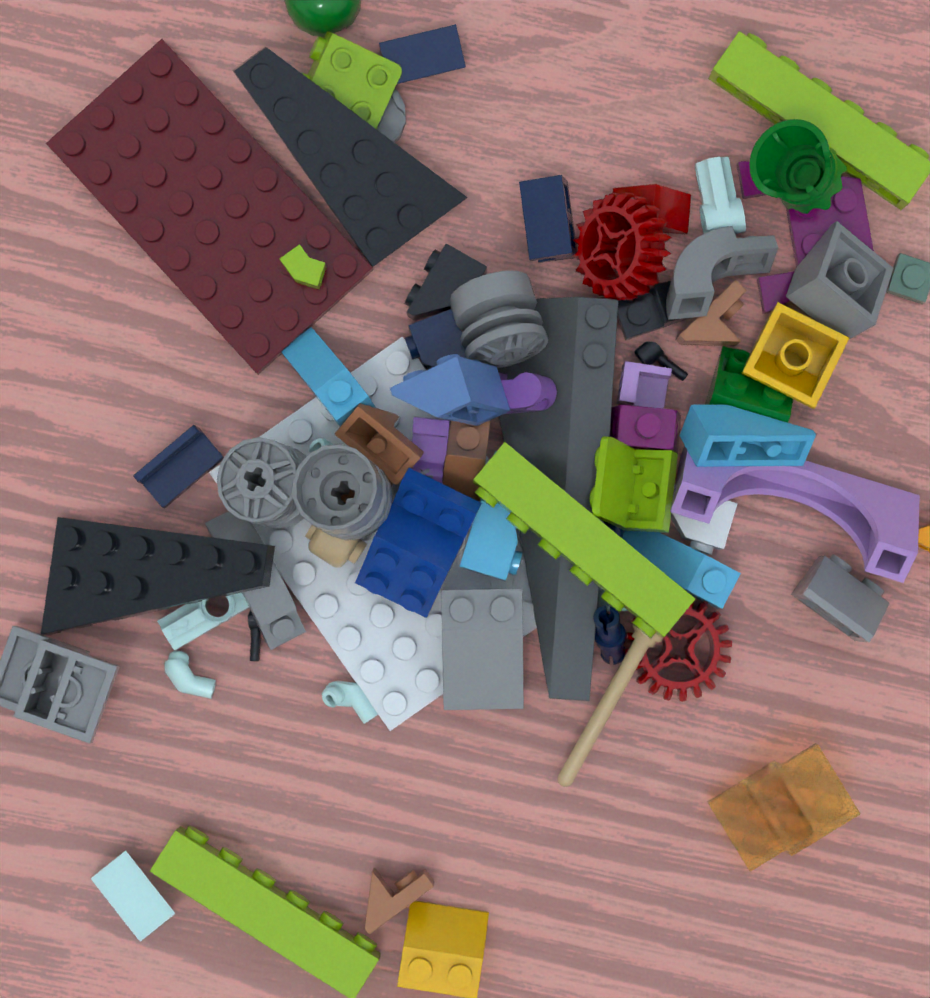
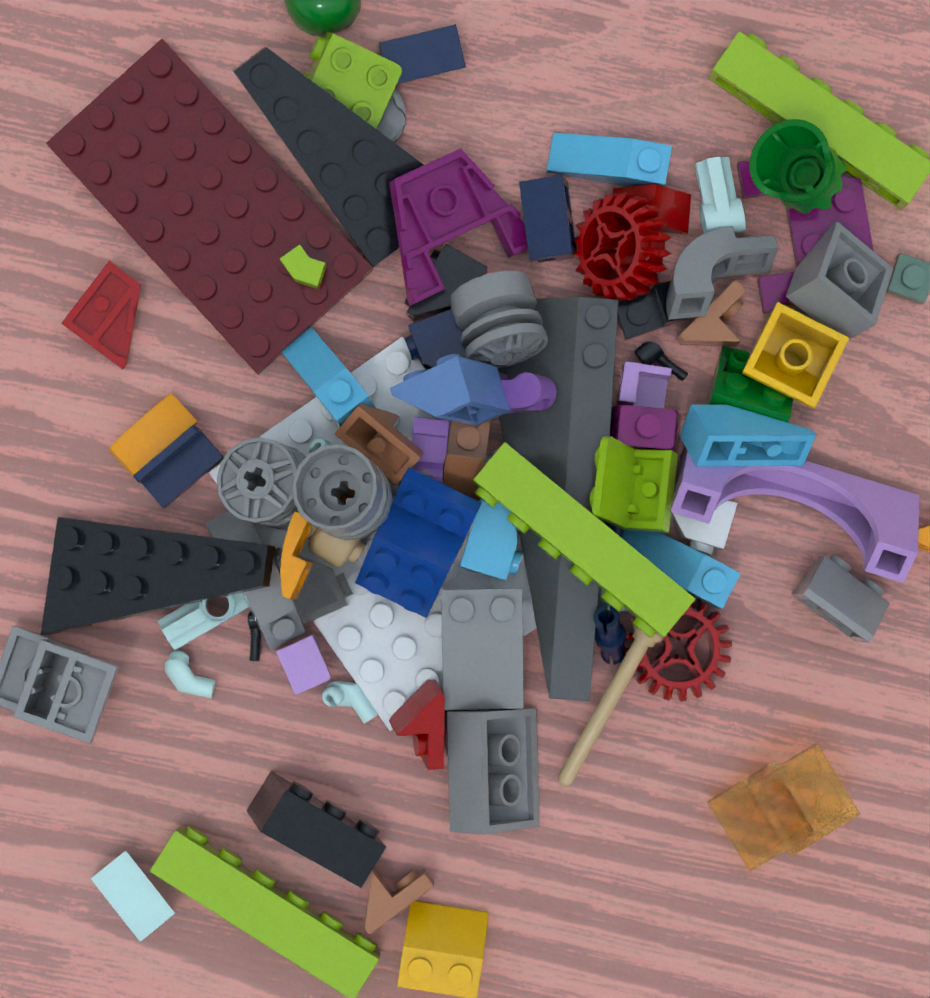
(107, 314): none -> red wing
(152, 434): none -> light orange slope
(293, 567): none -> light orange slope
(304, 664): none -> lavender panel
(316, 829): none -> black wedge
(322, 591): none -> clear smoke slope
(424, 719): none -> red slope
(443, 203): none -> magenta wing
(493, 770): none -> light grey slope
(609, 159): none -> medium azure slope

